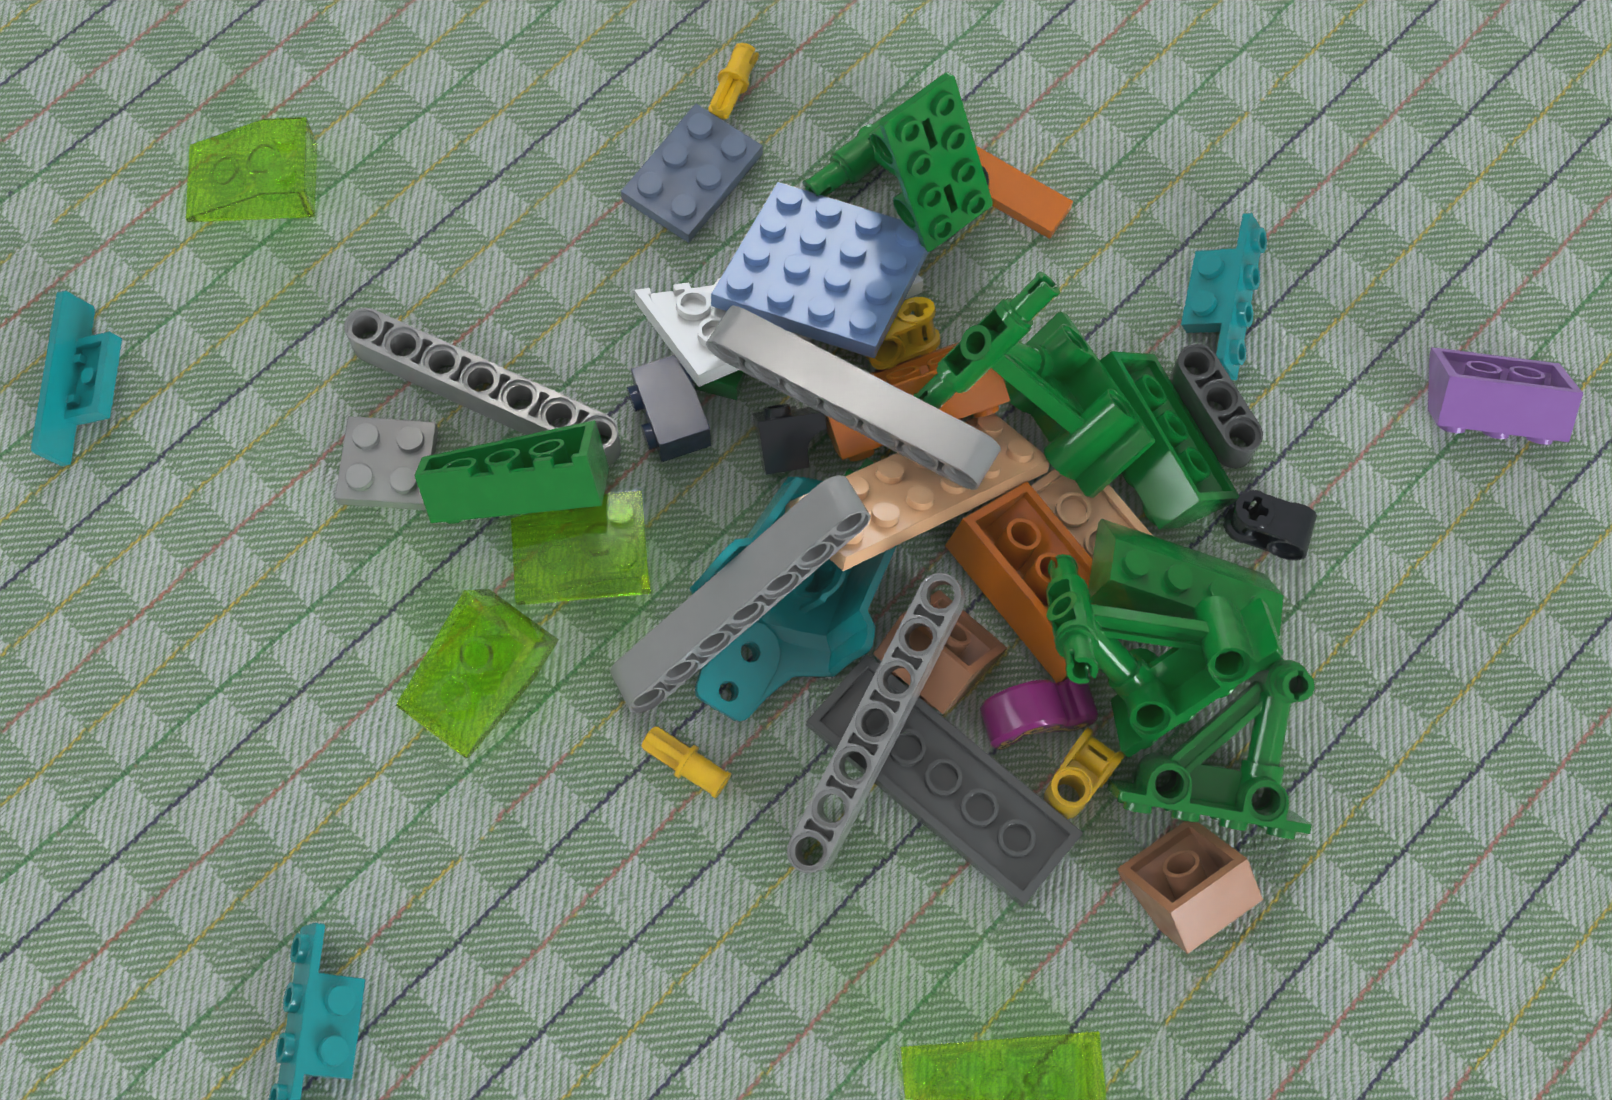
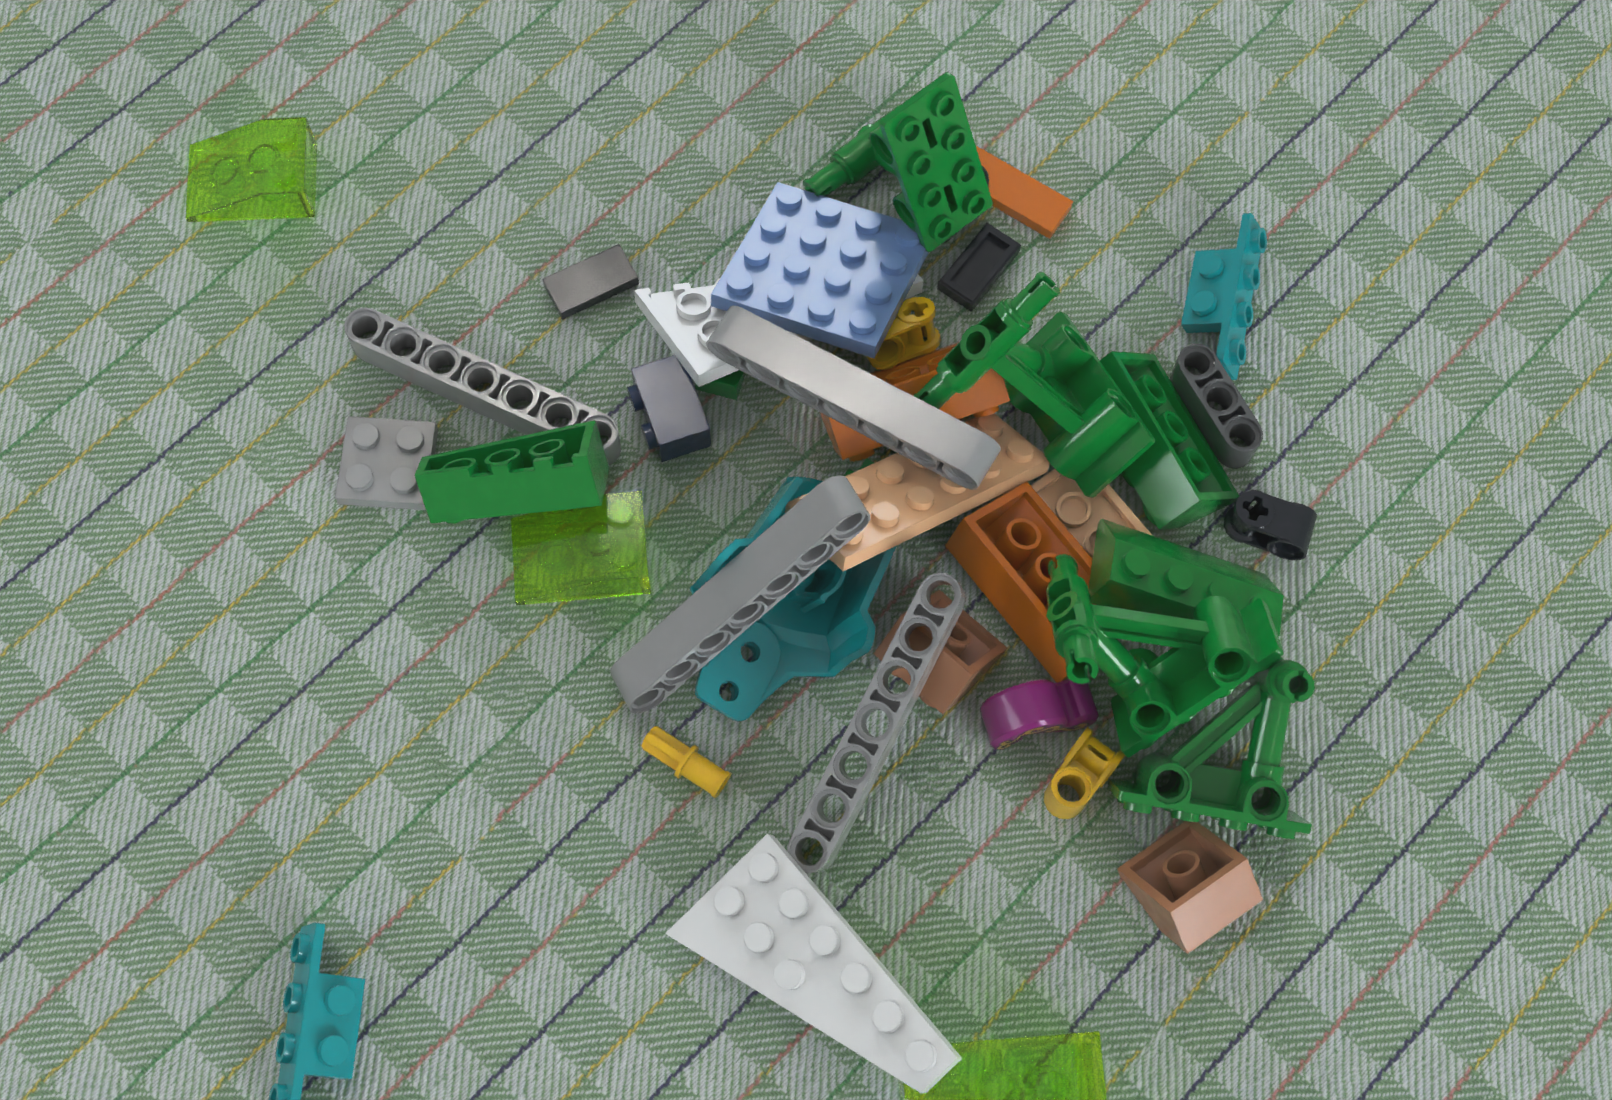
(75, 379): teal bracket -> none
(475, 670): clear neon green slope -> none
(590, 281): none -> tile
(692, 172): sand blue plate -> none
(733, 80): yellow axle -> none
(785, 436): black brick -> none
(795, 948): none -> white wing
(955, 789): dark grey plate -> none
(979, 267): none -> black tile
(1502, 396): medium lavender slope -> none

